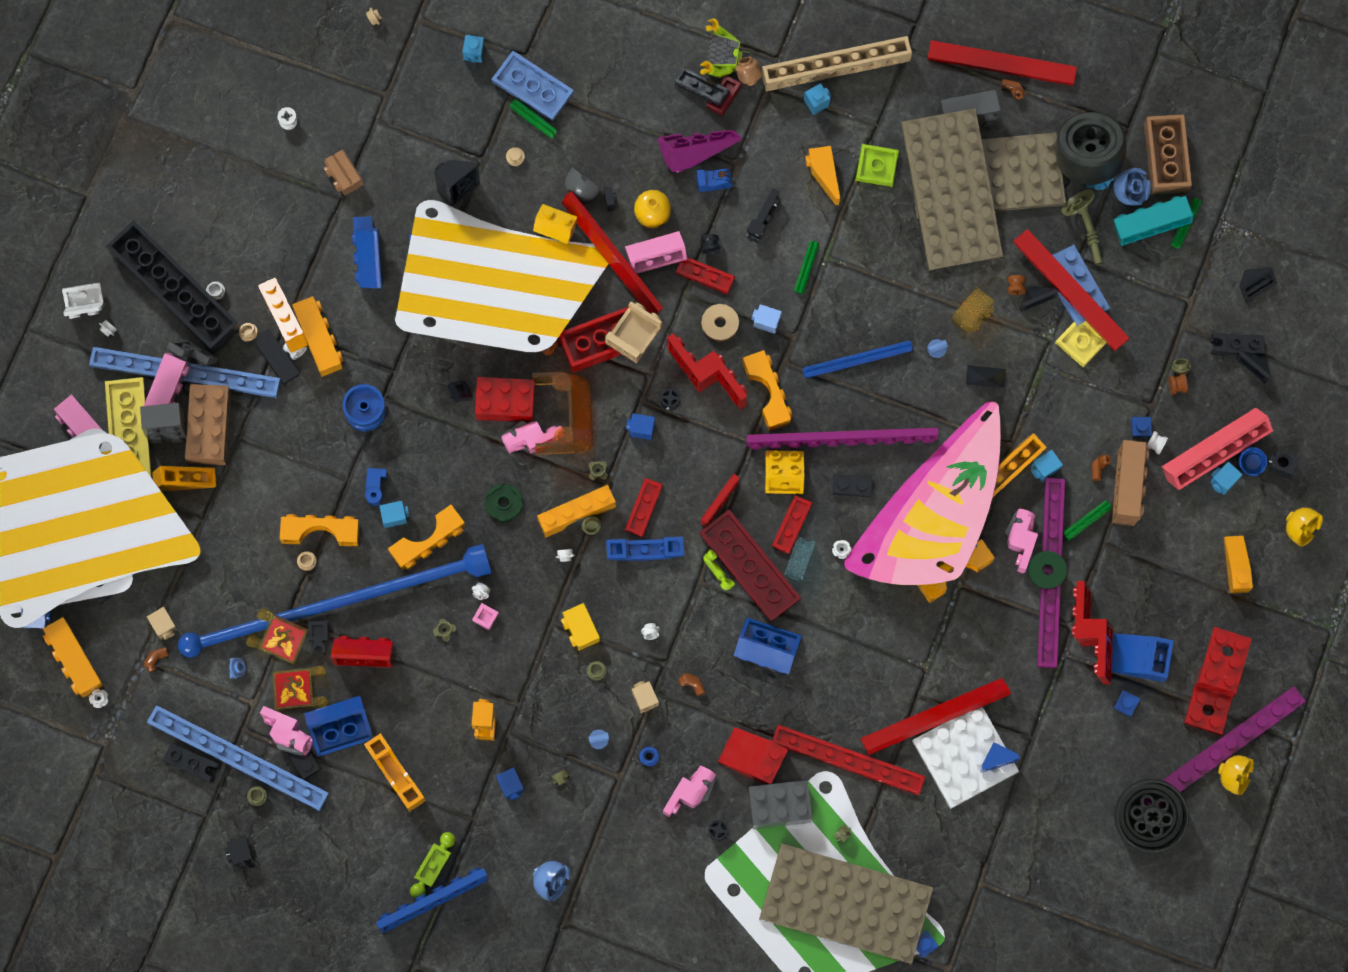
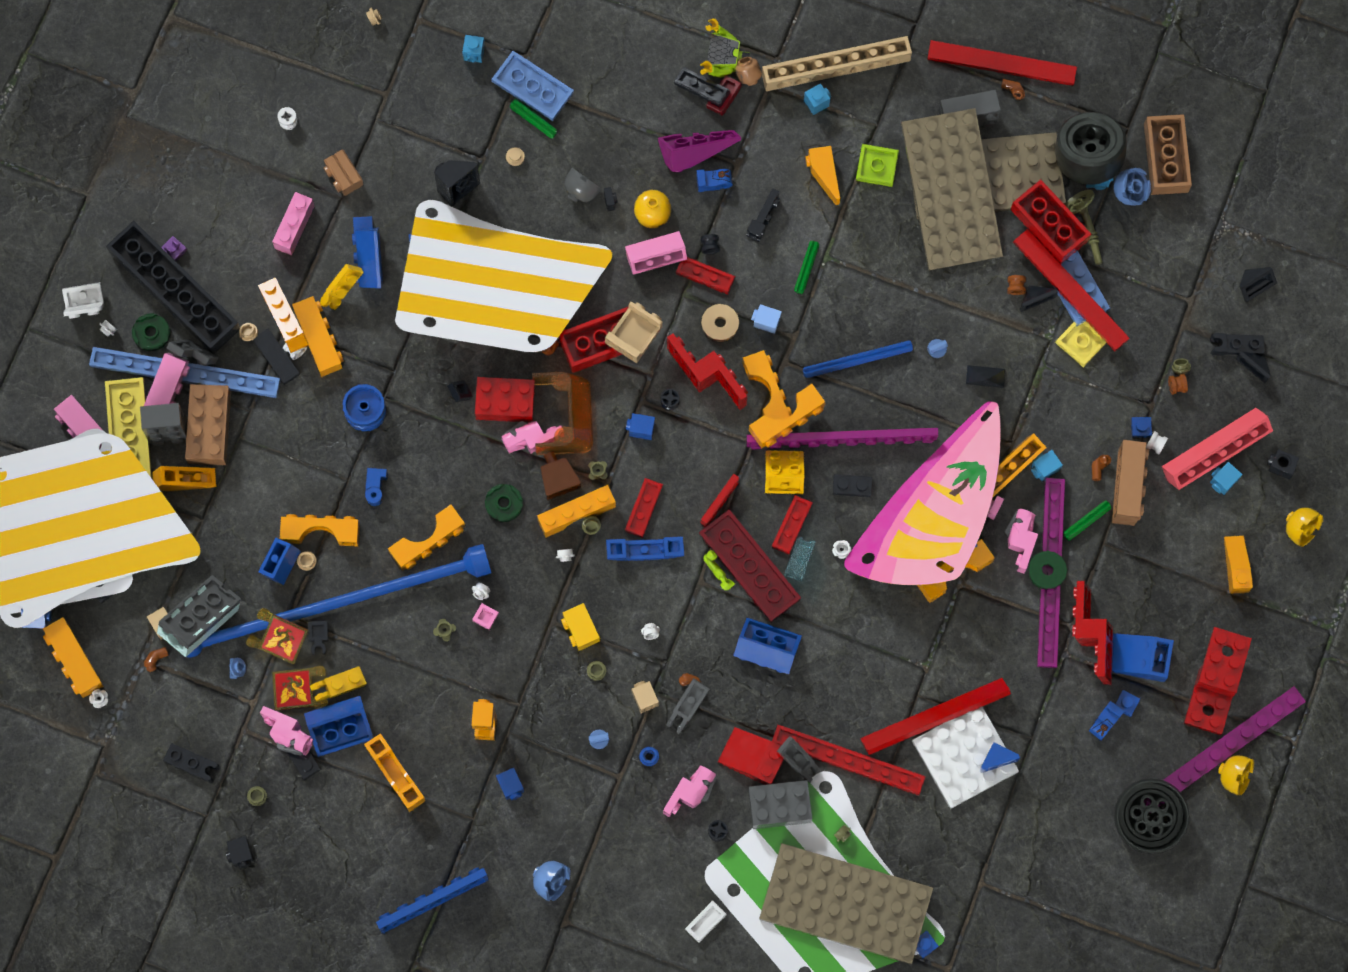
(154, 342): none -> dark green tile
(174, 248): none -> medium lavender tile
(198, 616): none -> dark grey piece
(216, 290): white plate -> none
(238, 758): medium blue plate -> none
(279, 561): none -> blue brick
(293, 223): none -> bright pink brick
(340, 286): none -> yellow hinge
(340, 684): none -> yellow hinge
(362, 652): red slope -> none
(394, 514): dark azure brick -> none
(432, 865): lime plate -> none
(555, 223): yellow brick -> none
(558, 476): none -> reddish brown torso
(561, 777): olive plate -> none
(611, 254): red tile -> none
(688, 704): none -> dark grey hinge
(705, 921): none -> white tile
(767, 430): none -> light orange arch
(798, 758): none -> dark grey hinge
(973, 310): clear yellow brick -> none
(994, 507): none -> bright pink plate
(1050, 221): none -> red brick
(1106, 720): none -> blue leg
(1153, 220): teal brick -> none
(1183, 230): green axle -> none
(1252, 461): blue hair -> none

